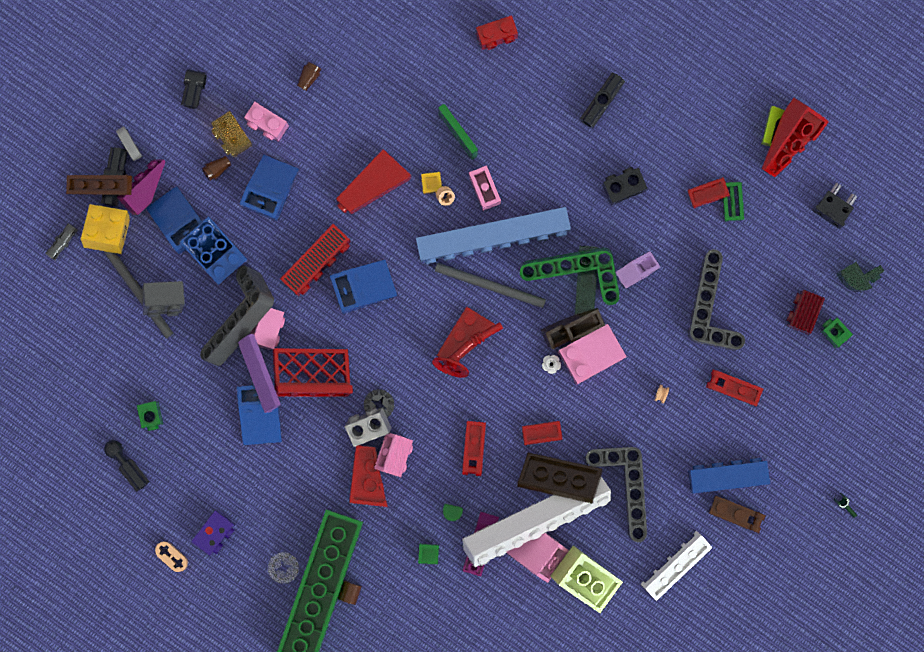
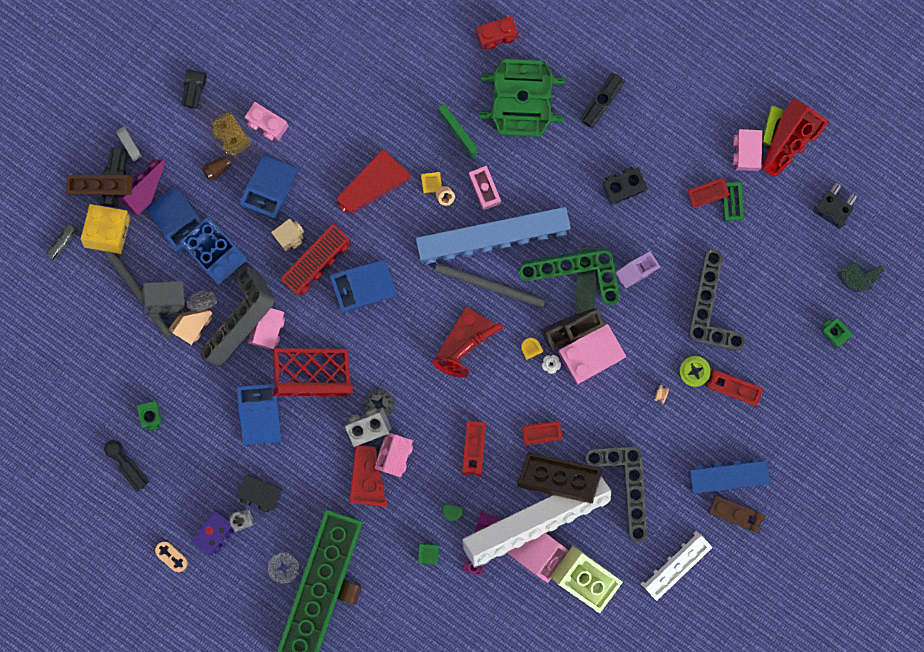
(189, 324): none -> light nougat slope
(201, 300): none -> clear gear
(241, 520): none -> light grey piece
(259, 373): medium lavender tile -> none
(260, 493): none -> black brick
(289, 235): none -> tan brick
(308, 76): reddish brown cone -> none
(531, 348): none -> yellow tile
(538, 97): none -> green piece
(697, 362): none -> lime gear
(748, 150): none -> bright pink brick
(805, 311): dark red brick -> none
(844, 503): dark green hand -> none

